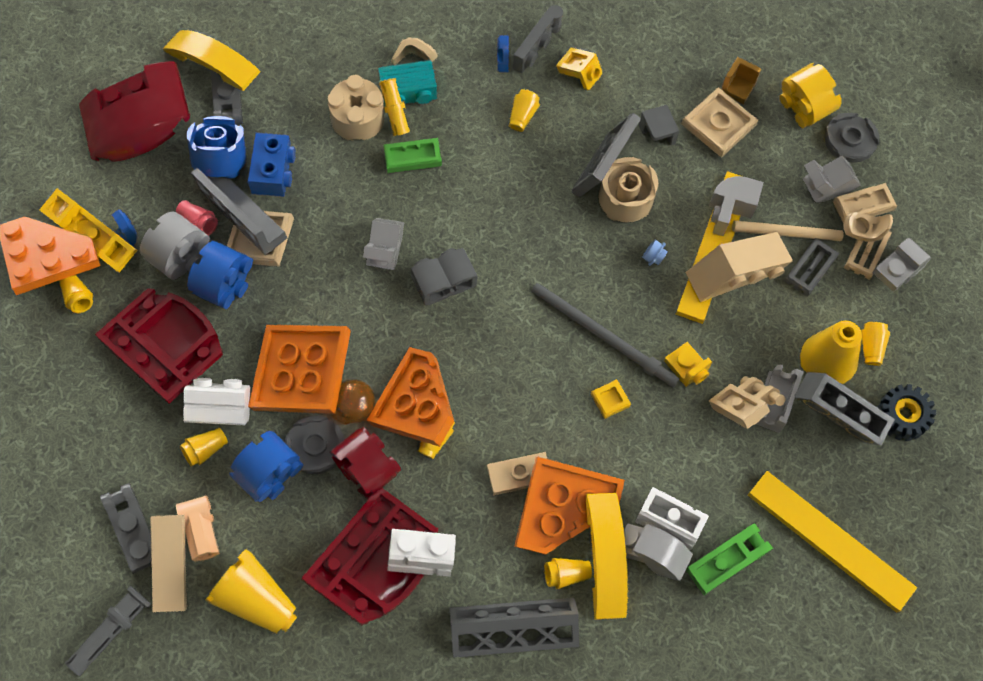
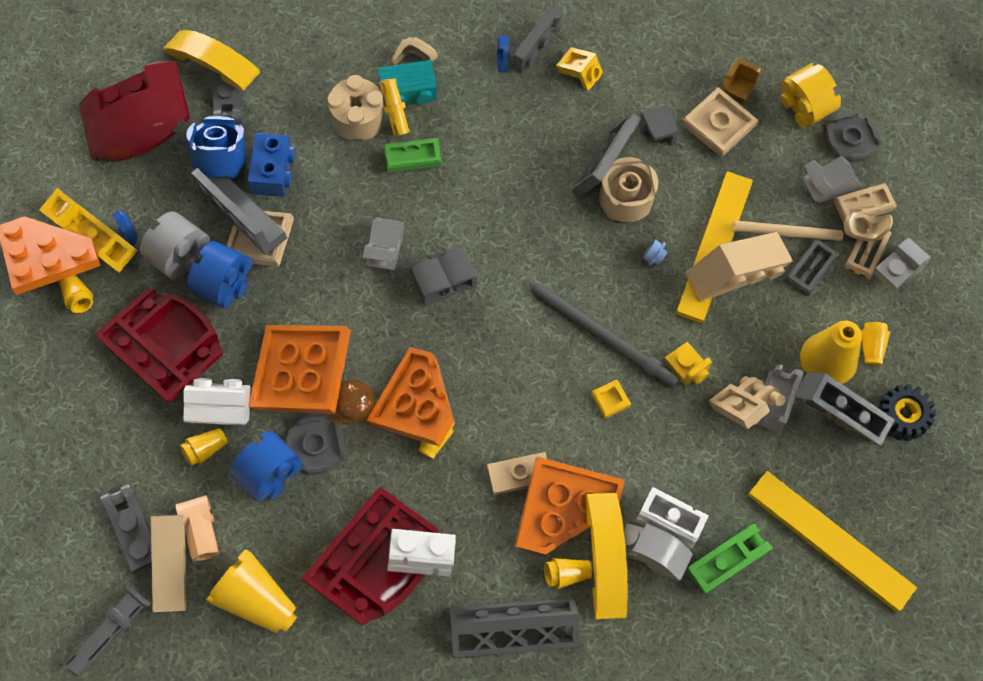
(200, 217): coral cone -> none
(364, 463): dark red brick -> none
(523, 109): yellow cone -> none
(735, 196): light grey brick -> none

